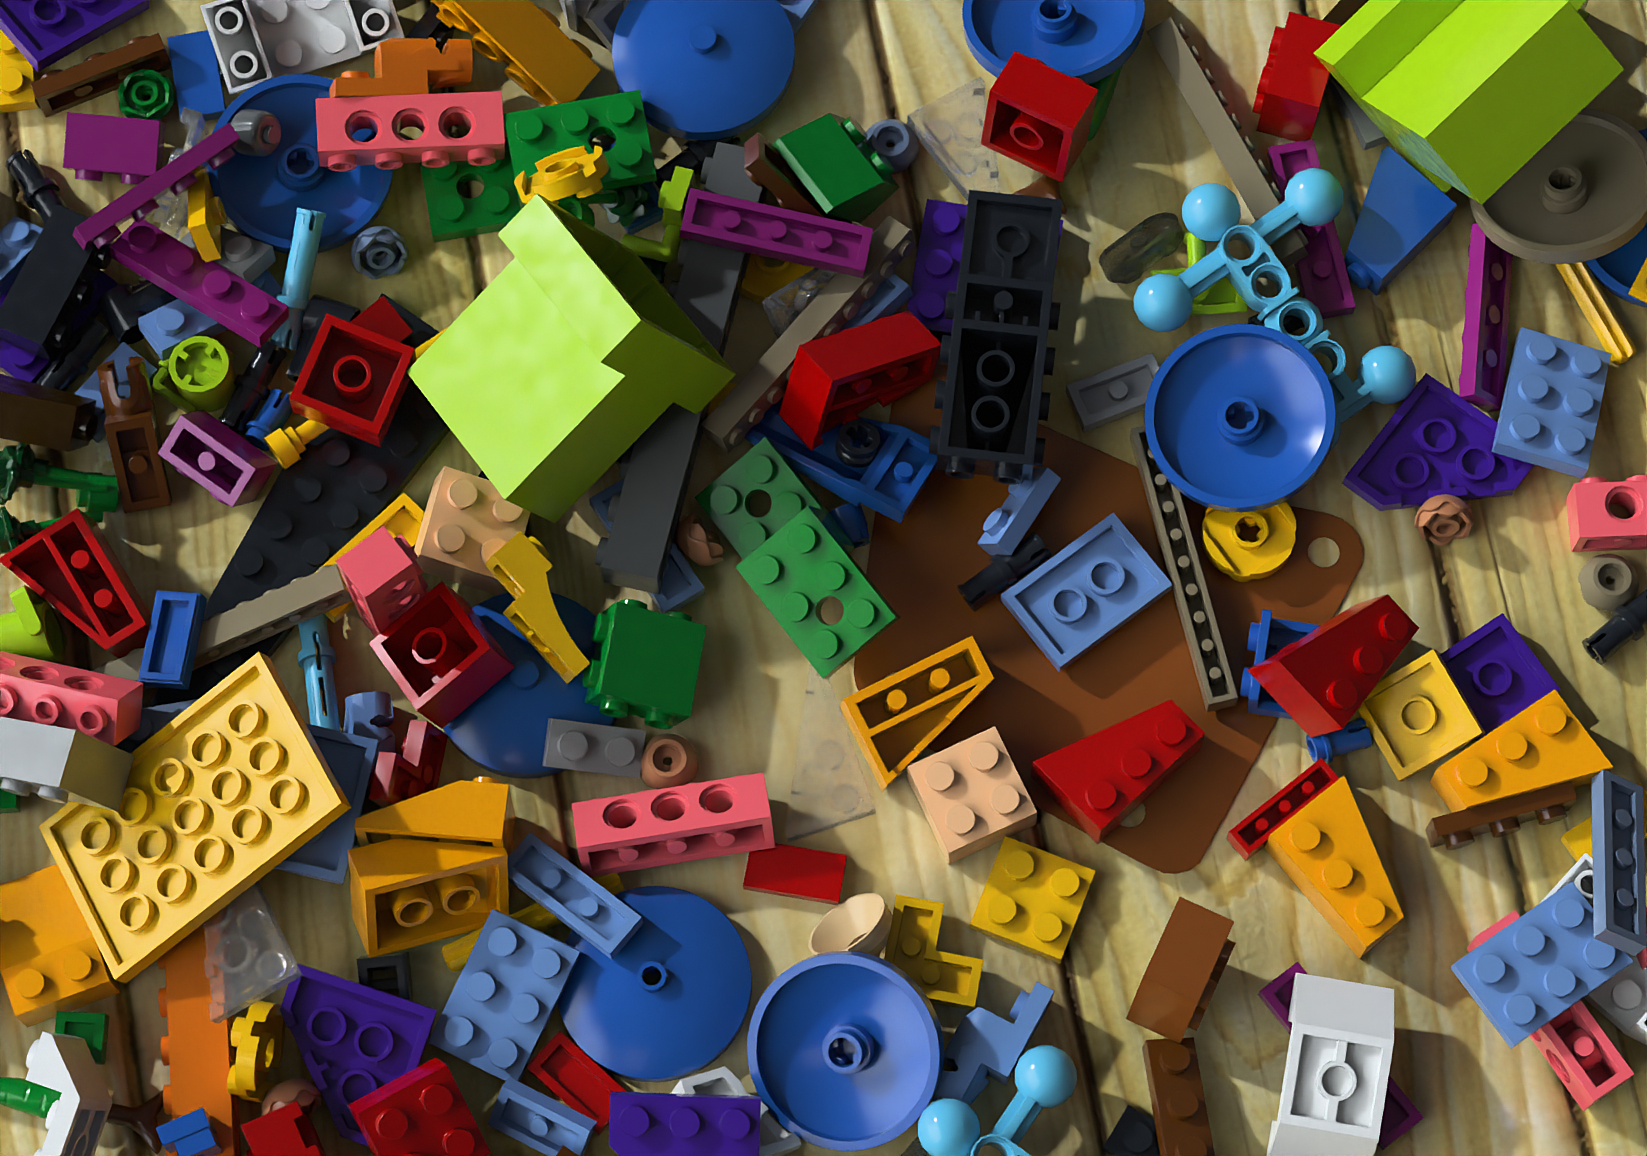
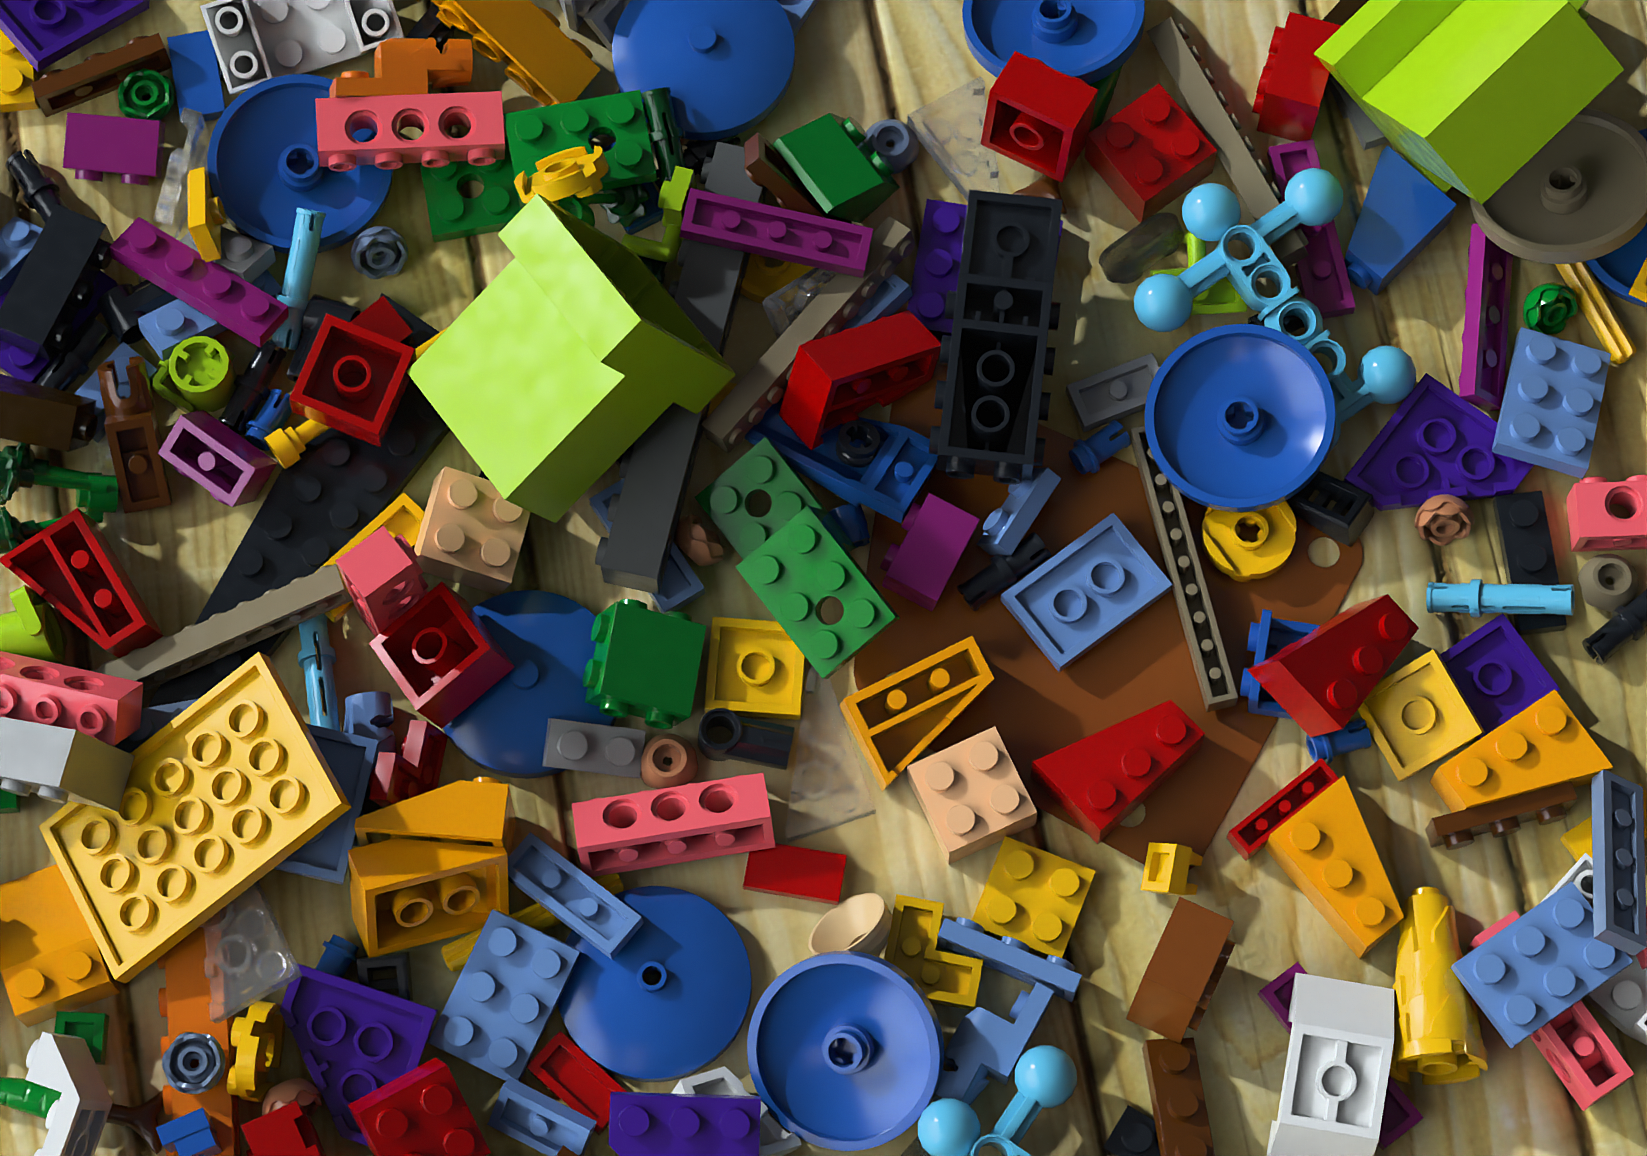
(142, 198): magenta plate -> none
(172, 639): blue tile -> none
(183, 1051): none -> sand blue plate
(257, 131): dark grey piece -> none
(337, 956): none -> blue pin
(522, 570): yellow slope -> none
(664, 131): none -> dark green pin
(752, 740): none -> black piece
(754, 669): none -> yellow plate
(929, 551): none -> magenta brick
(1009, 957): none -> medium blue plate
(1096, 449): none -> blue pin
(1150, 153): none -> red brick
(1168, 869): none -> yellow tile
(1332, 522): none -> black slope
(1433, 1011): none -> yellow cone
(1500, 598): none -> medium azure pin
(1527, 553): none -> black plate
(1549, 308): none -> green plate

